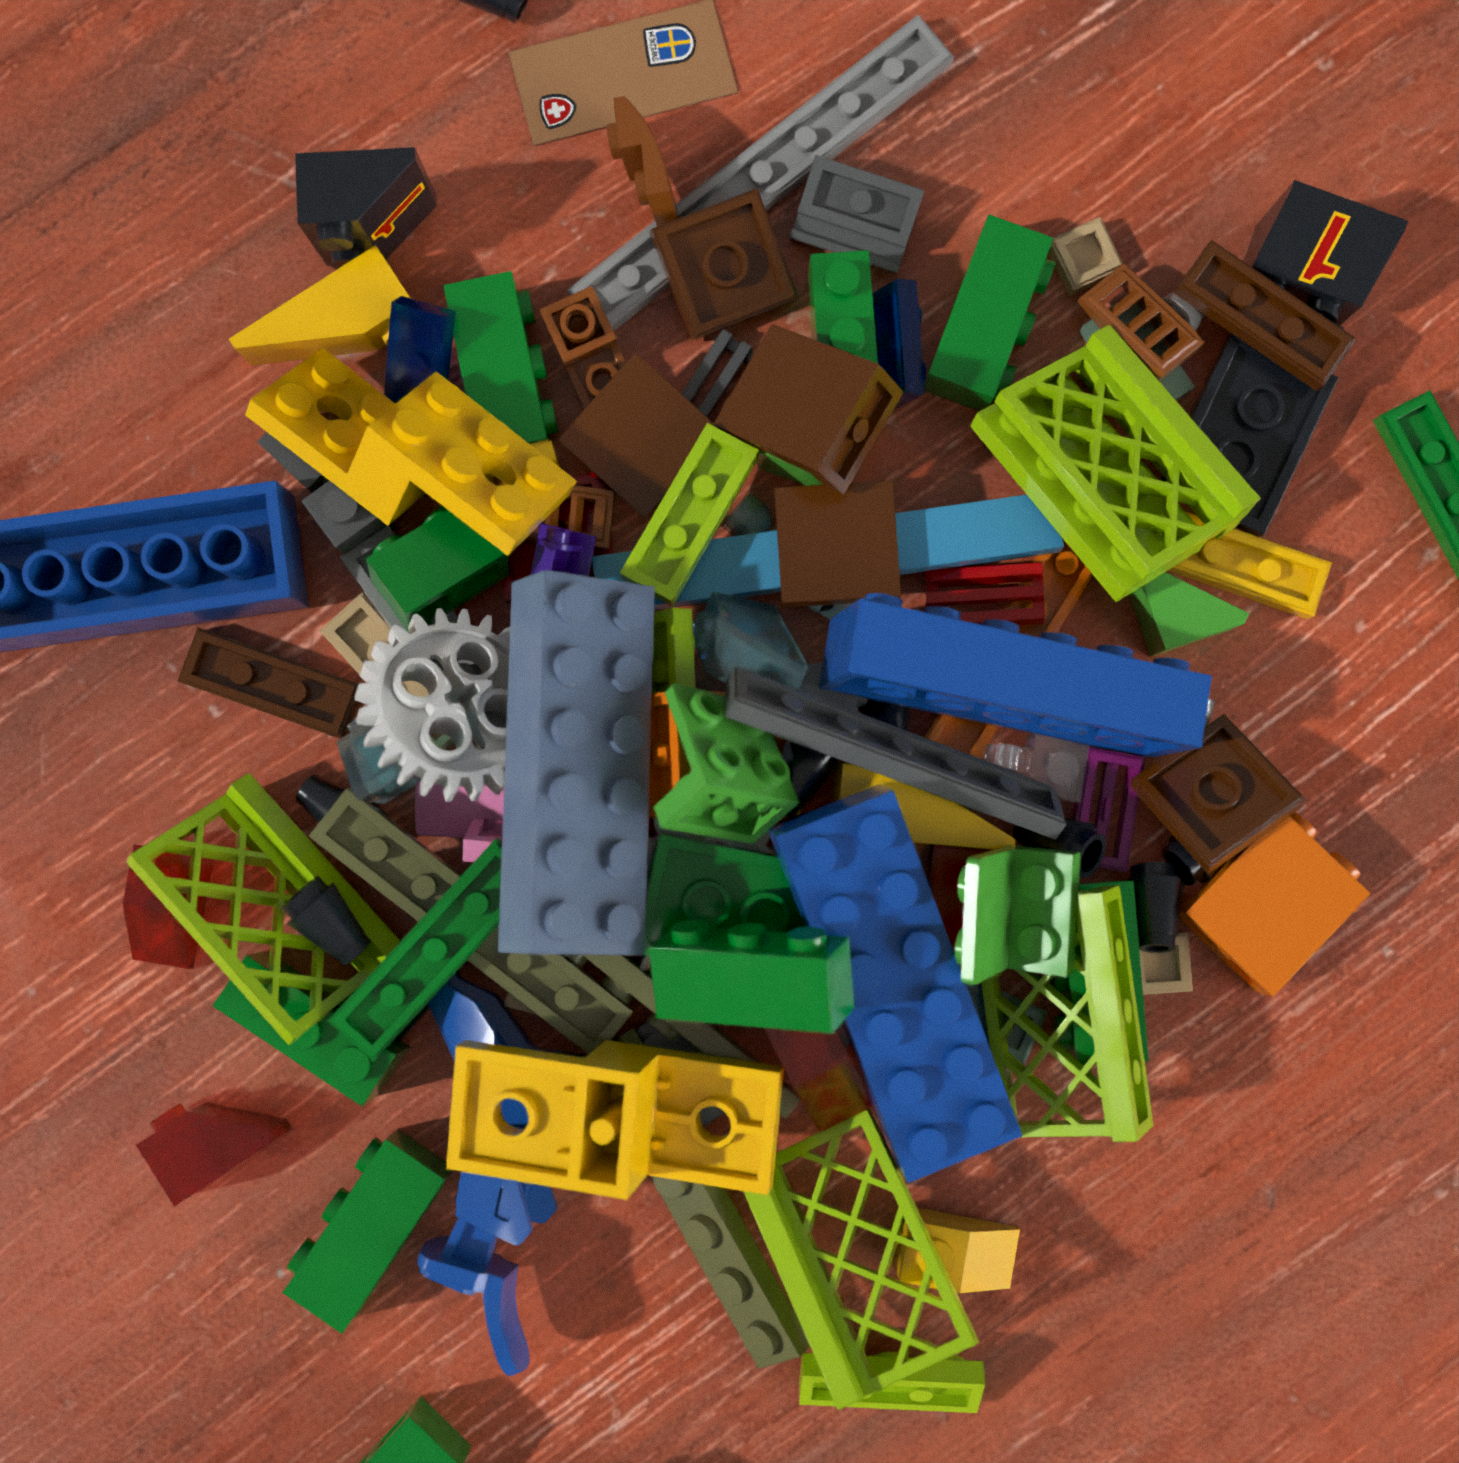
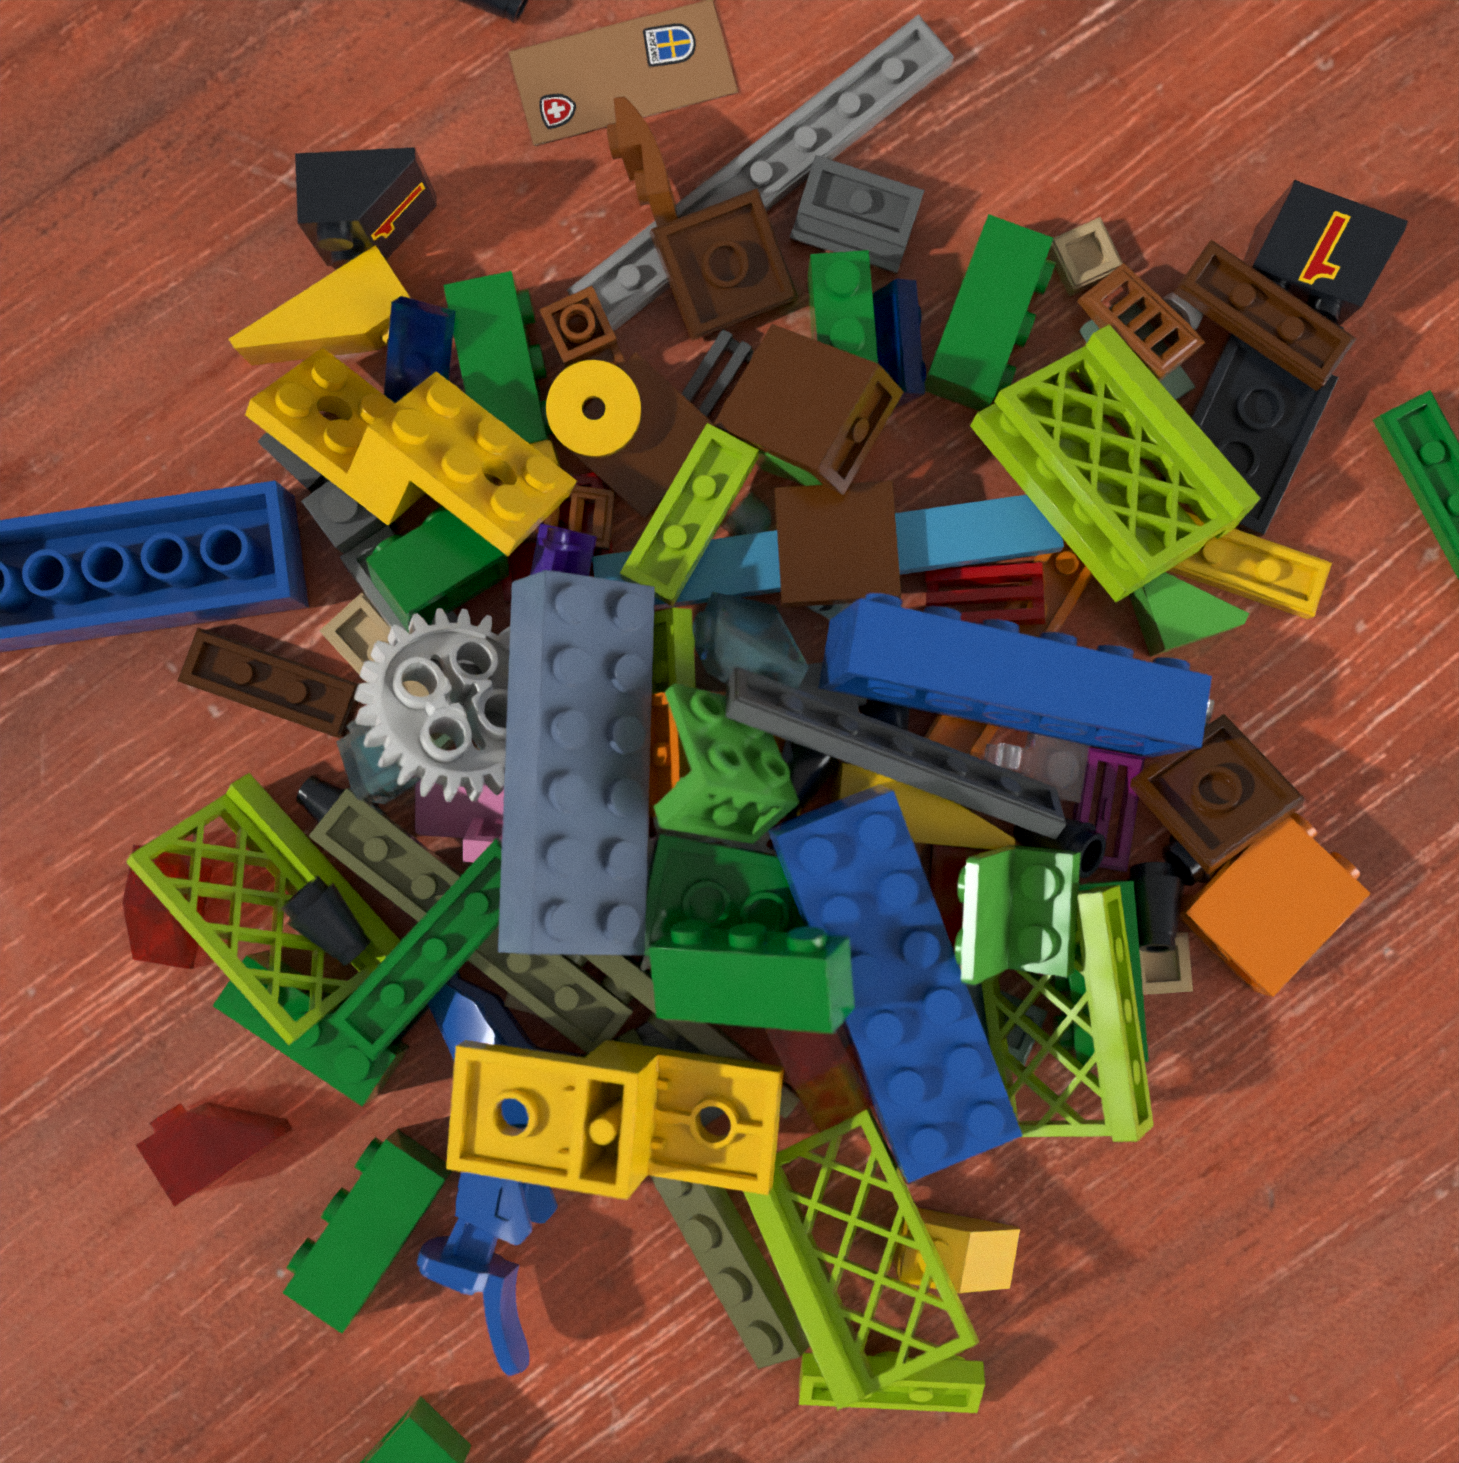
(593, 381): none -> yellow piece

